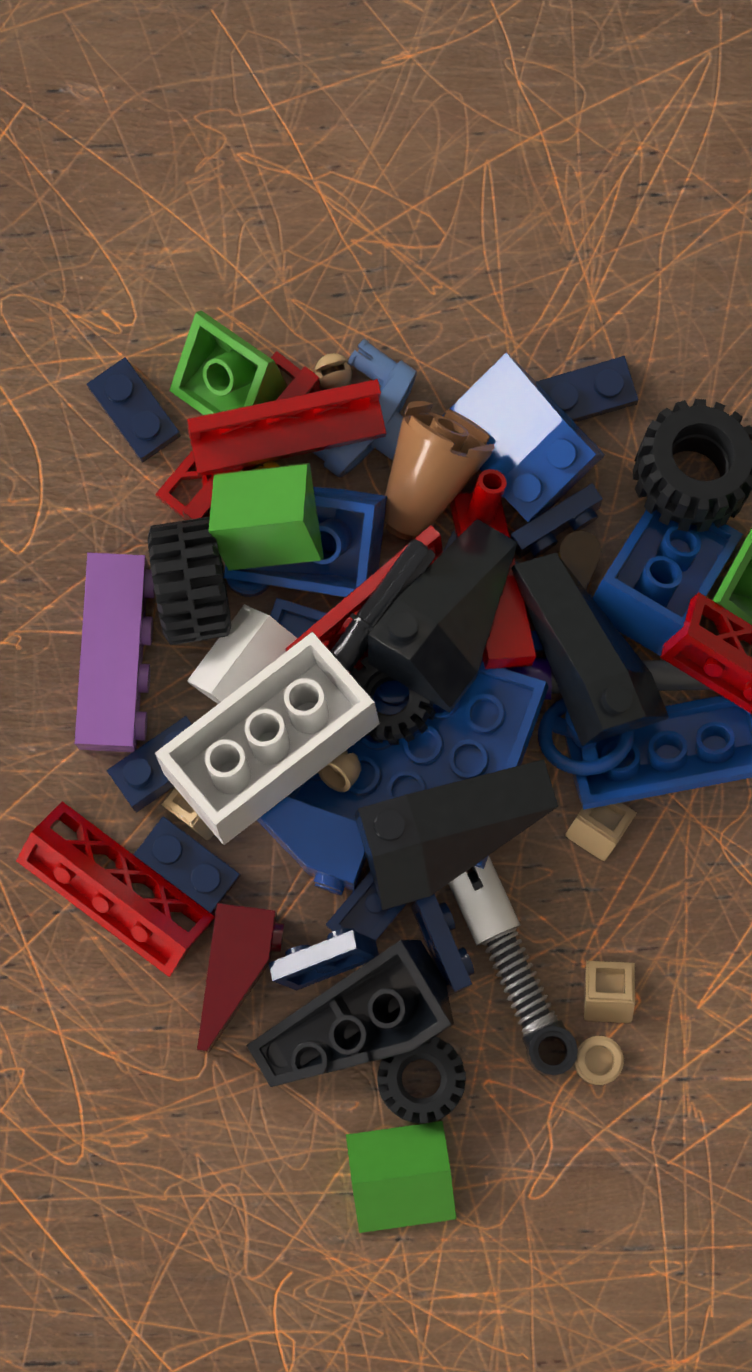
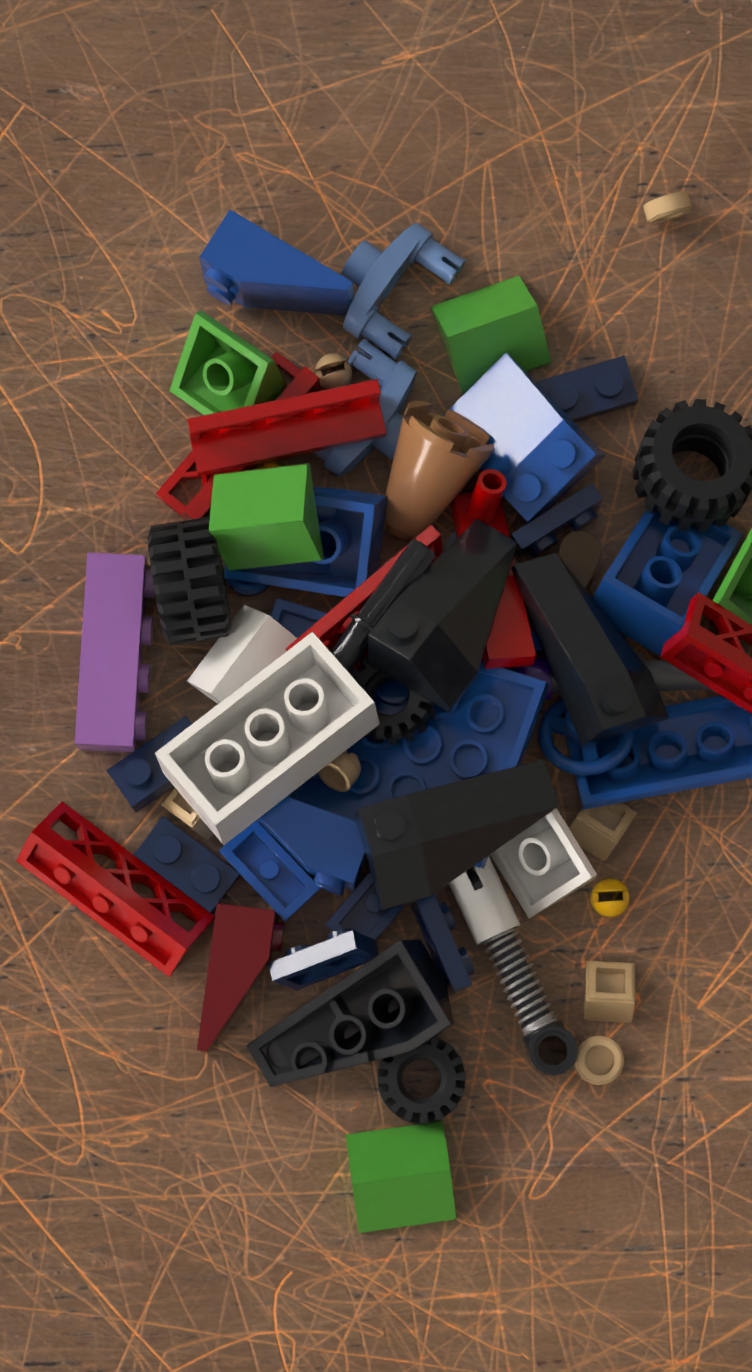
(133, 409): dark blue plate -> none
(267, 273): none -> blue slope
(270, 870): none -> blue plate
(379, 272): none -> medium blue connector
(487, 325): none -> bright green slope
(543, 864): none -> white slope
(609, 908): none -> yellow hinge
(667, 207): none -> tan tile

